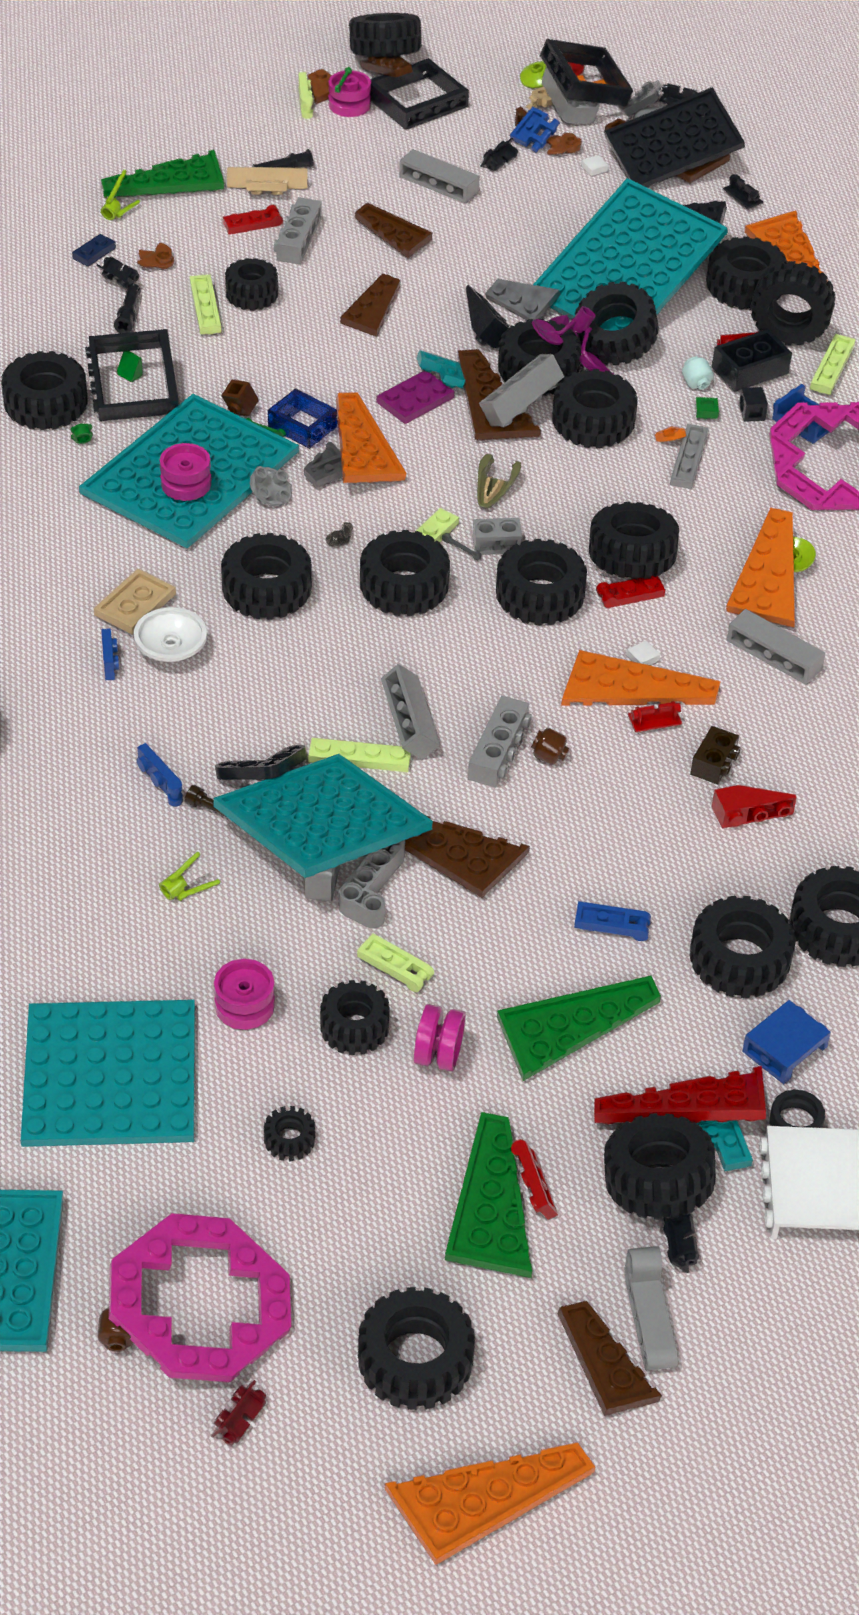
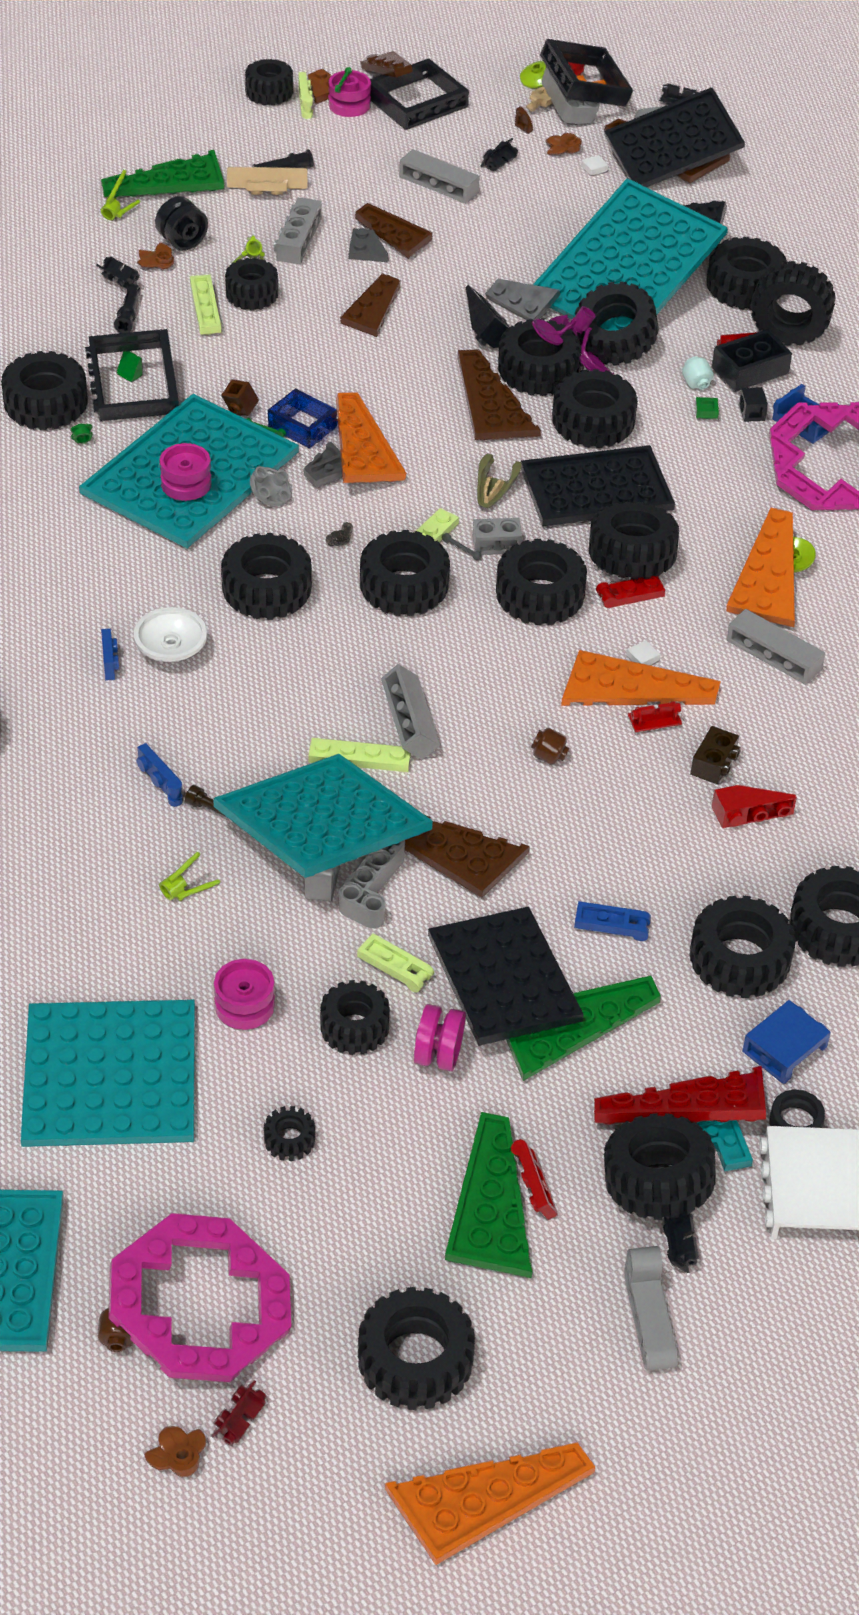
(93, 250): dark blue plate -> none
(133, 600): tan plate -> none
(177, 1451): none -> dark orange plate
(181, 223): none -> black wheel
(252, 249): none -> lime plant
(253, 220): red plate -> none
(262, 769): black beam -> none
(269, 82): none -> black tyre
(366, 246): none -> dark grey wing
(385, 34): black tyre -> none
(415, 396): magenta plate -> none
(449, 370): teal plate -> none
(499, 741): light grey brick -> none
(504, 976): none -> black plate
(522, 390): light grey brick -> none
(530, 126): blue plate -> none
(583, 483): none -> black plate
(607, 1368): reddish brown wing -> none
(644, 97): dark grey wing -> none
(670, 433): orange tile -> none
(689, 456): light grey tile -> none
(743, 192): black hinge -> none
(787, 234): orange wing -> none
(832, 364): yellowish green plate -> none

